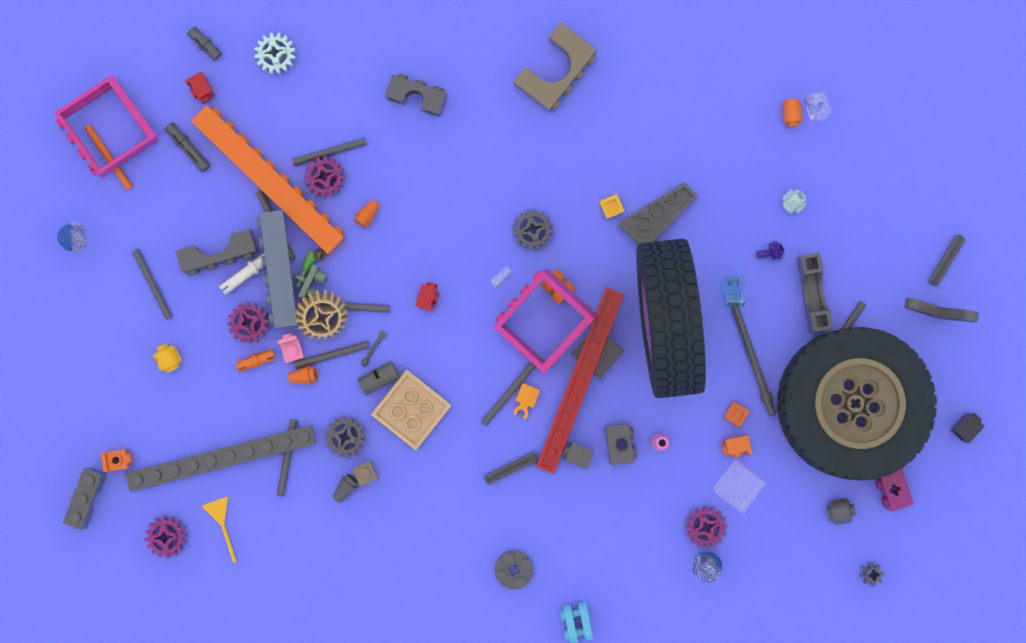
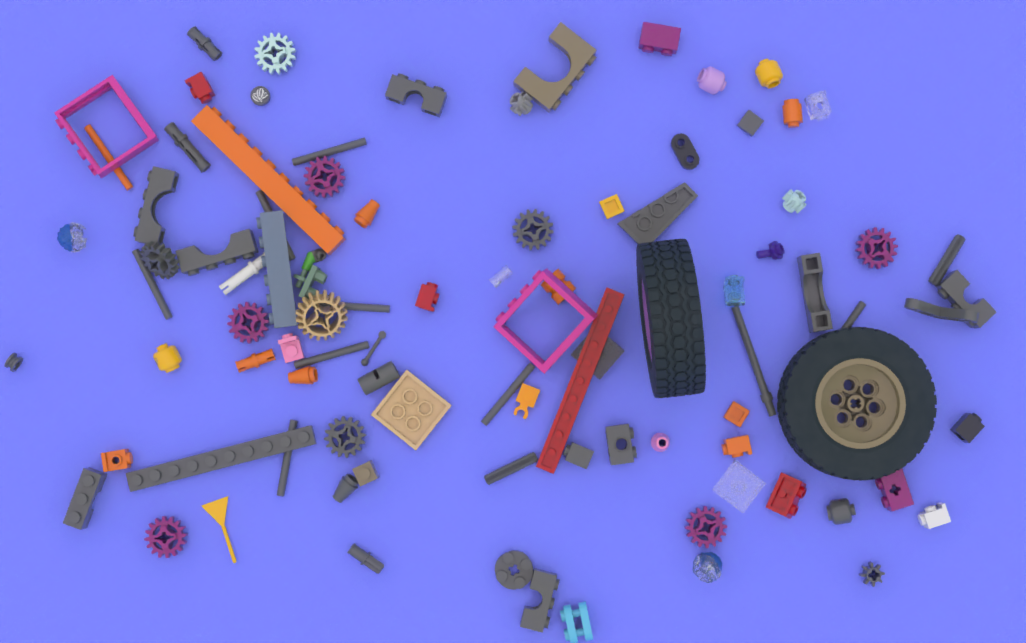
(13, 362): none -> dark grey bush
(159, 259): none -> dark grey gear
(160, 183): none -> dark grey arch
(260, 95): none -> tile
(366, 559): none -> dark grey axle
(521, 103): none -> light grey gear
(536, 617): none -> dark grey arch
(659, 38): none -> magenta brick
(684, 151): none -> black plate
(711, 80): none -> lavender head
(750, 123): none -> dark grey tile
(769, 73): none -> yellow head
(786, 496): none -> red bracket
(870, 243): none -> magenta gear
(934, 516): none -> white brick
(952, 289): none -> dark grey arch

